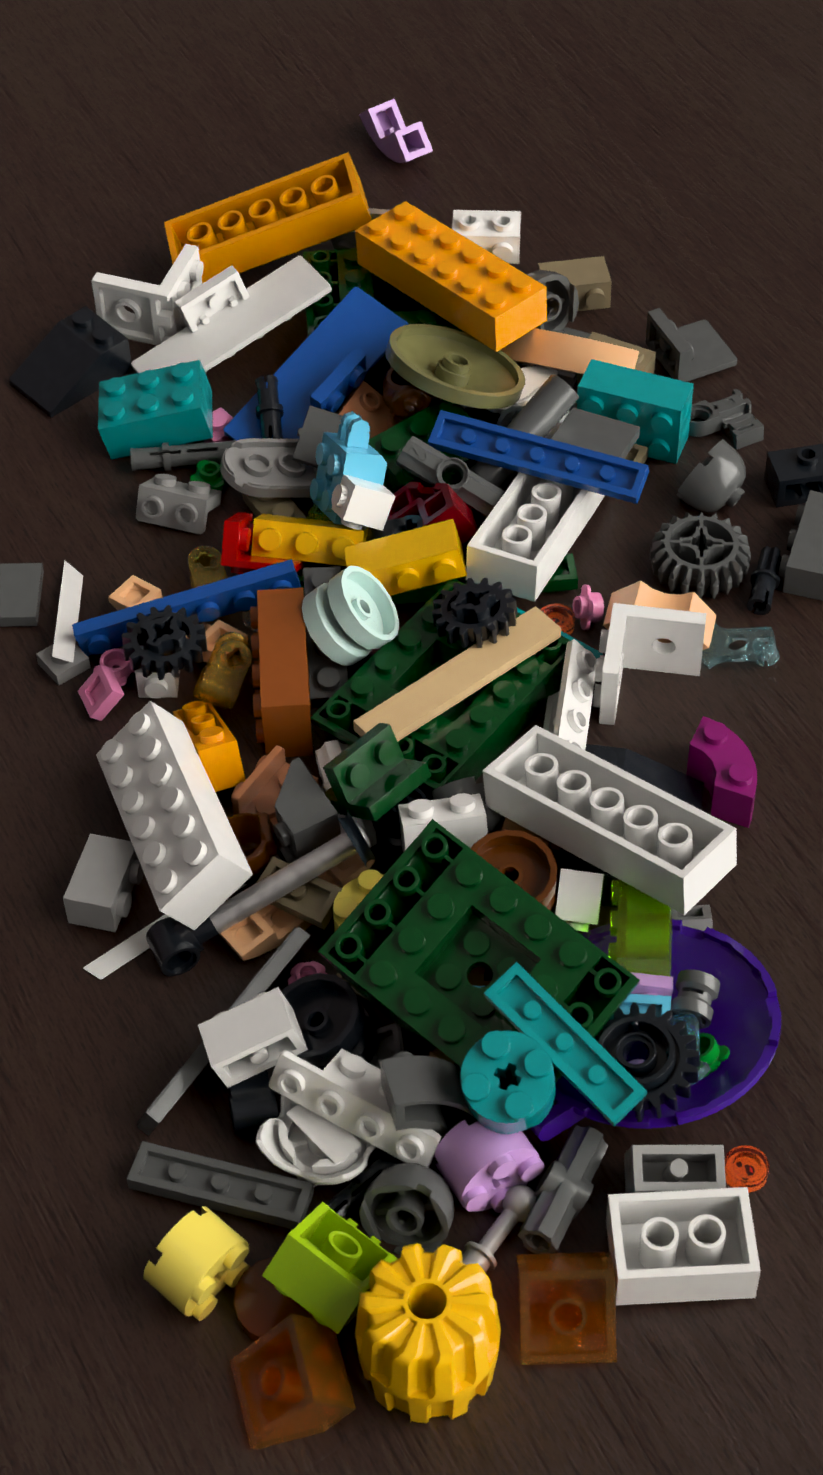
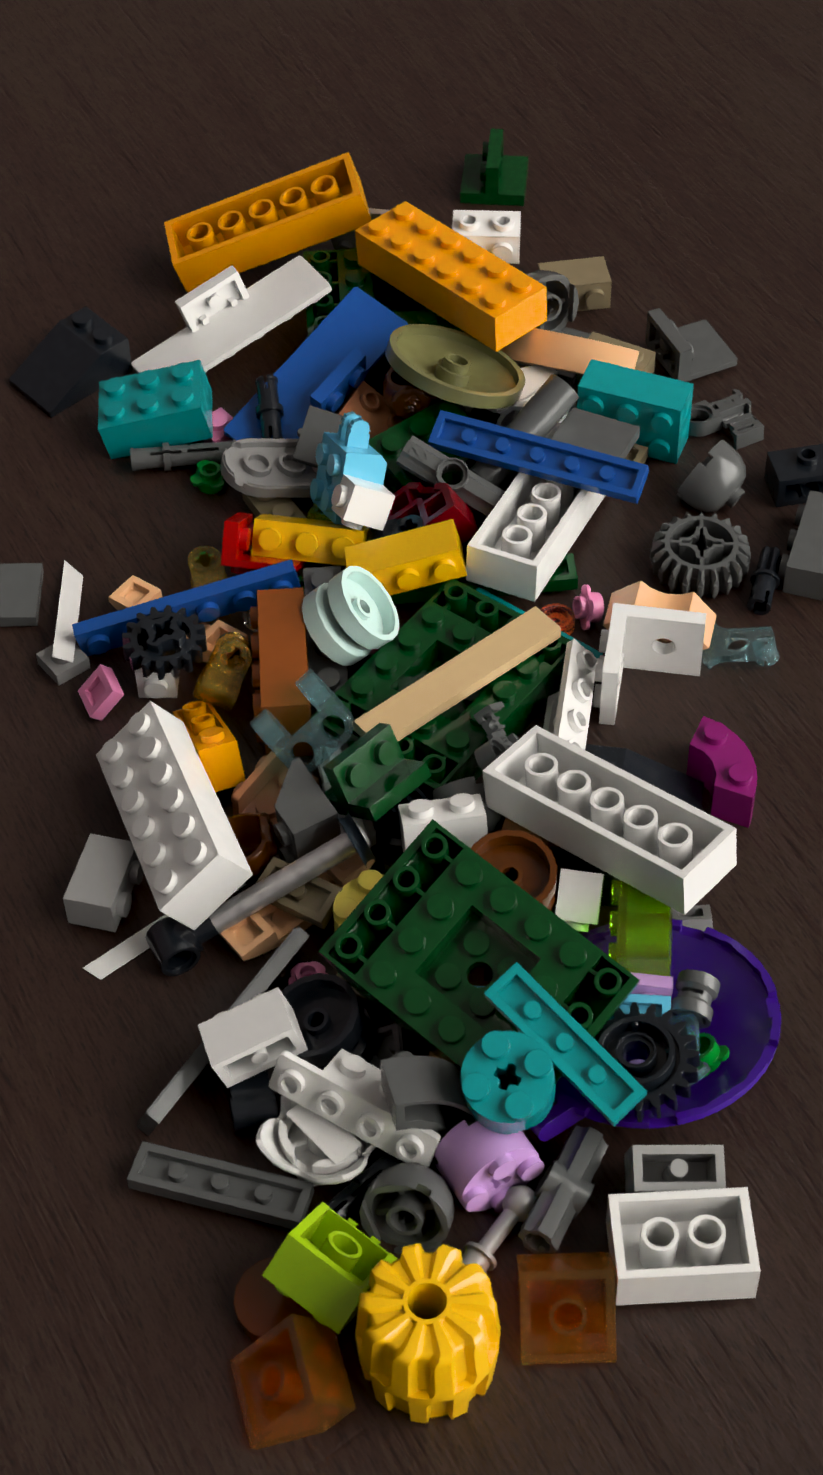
(115, 659): bright pink plate -> none
(154, 305): white bracket -> none
(176, 503): light grey bracket -> none
(197, 1262): light yellow brick -> none
(313, 733): none -> clear light blue piece
(392, 136): lavender brick -> none
(474, 612): black gear -> none
(493, 176): none -> dark green bracket
(497, 739): none -> dark grey piece
(746, 1168): clear red tile -> none

